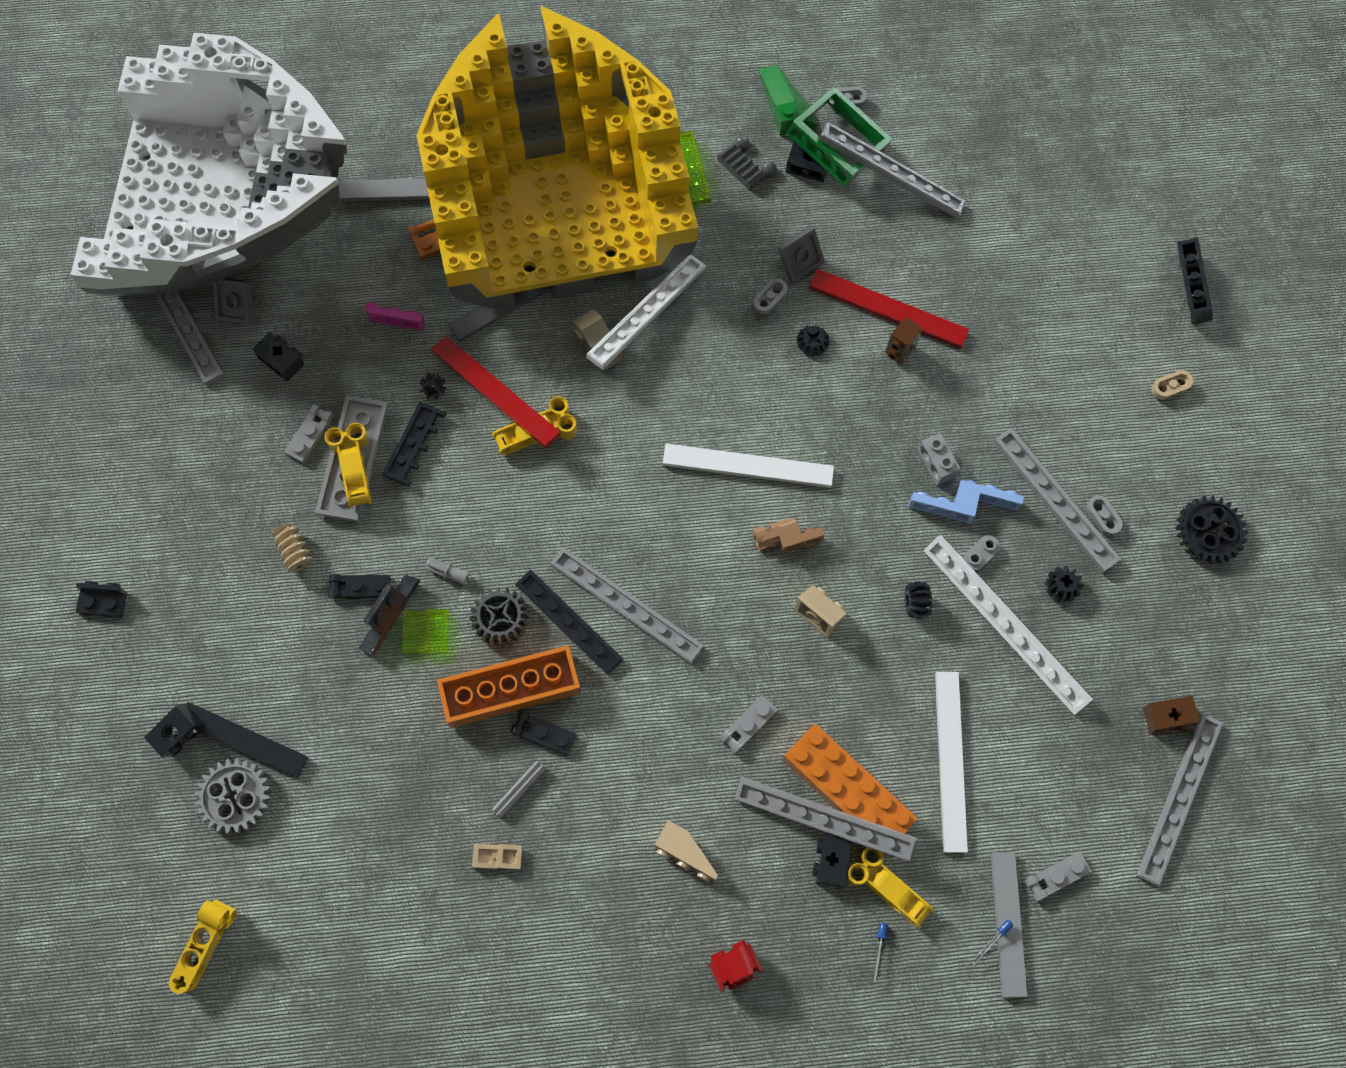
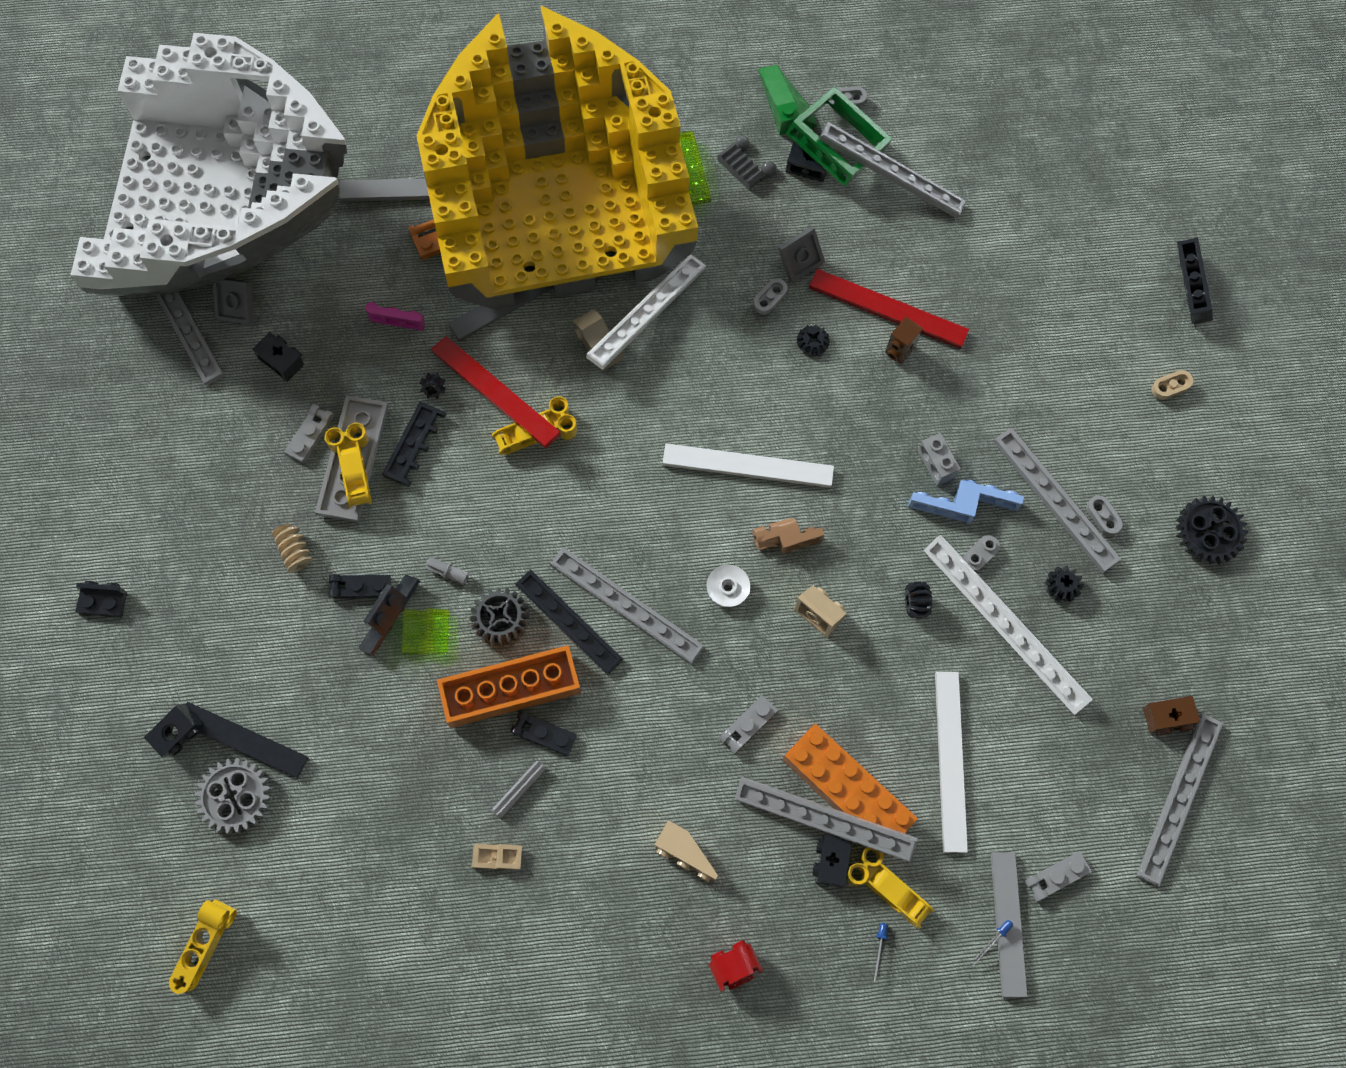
(731, 576): none -> white dish

